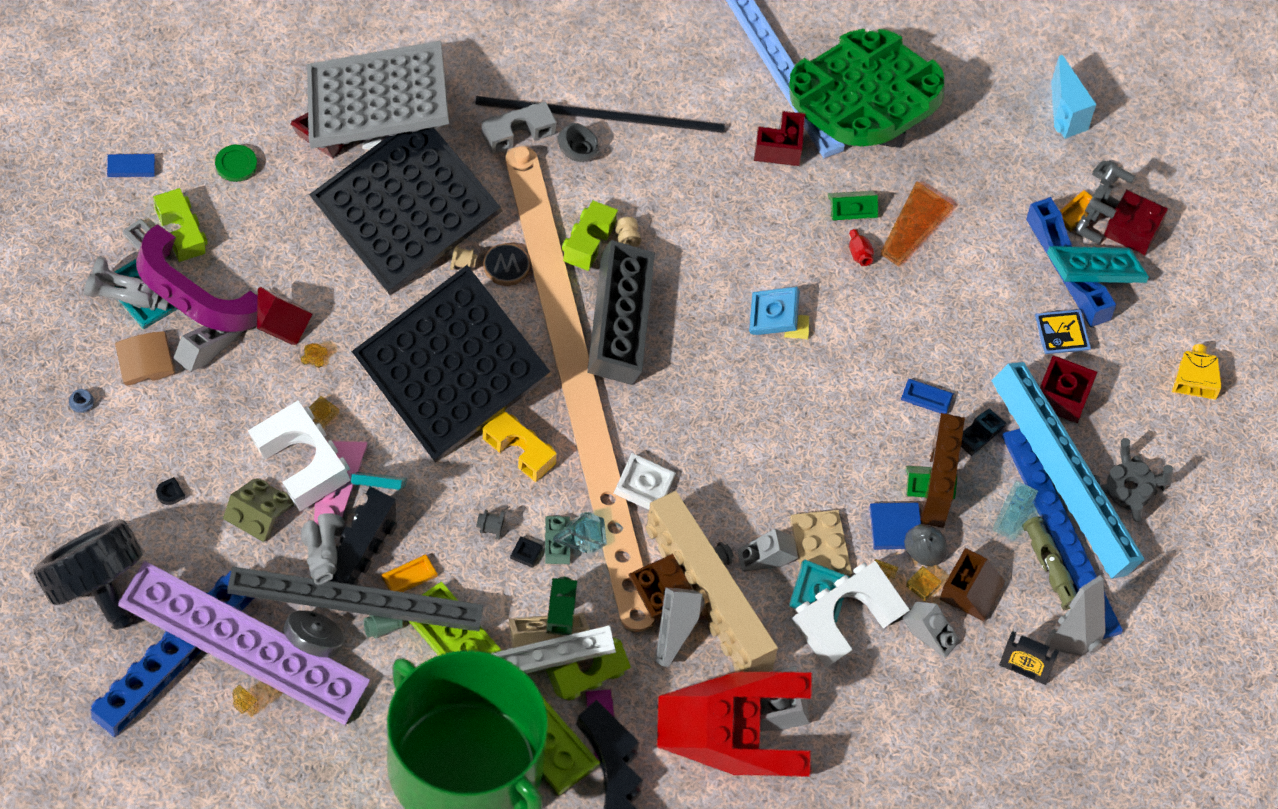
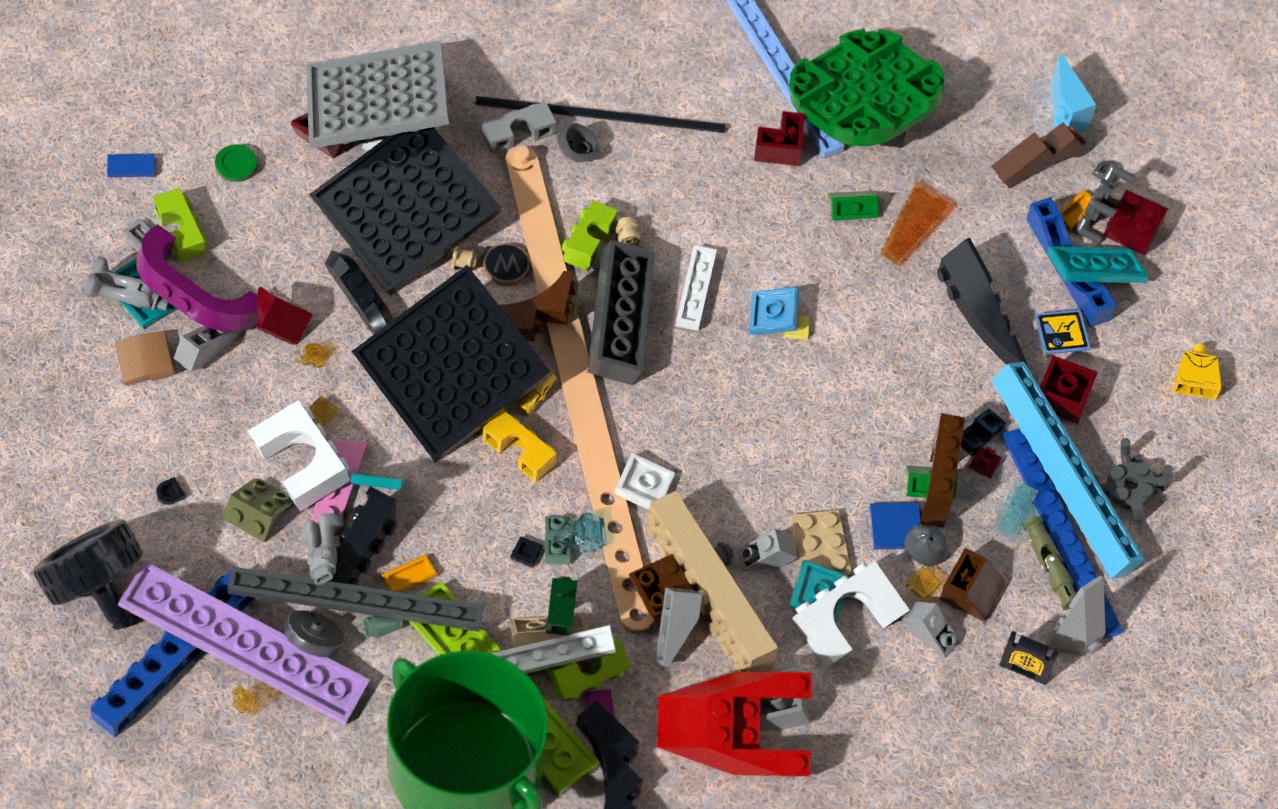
(81, 394): sand blue plate -> none
(358, 291): none -> black brick
(491, 522): dark grey brick -> none
(536, 395): none -> yellow pin
(550, 306): none -> reddish brown arch
(696, 288): none -> white plate
(861, 248): red plant -> none
(888, 569): clear yellow plate -> none
(927, 396): blue tile -> none
(970, 289): none -> black wedge
(985, 462): none -> dark red tile
(1038, 152): none -> reddish brown arch

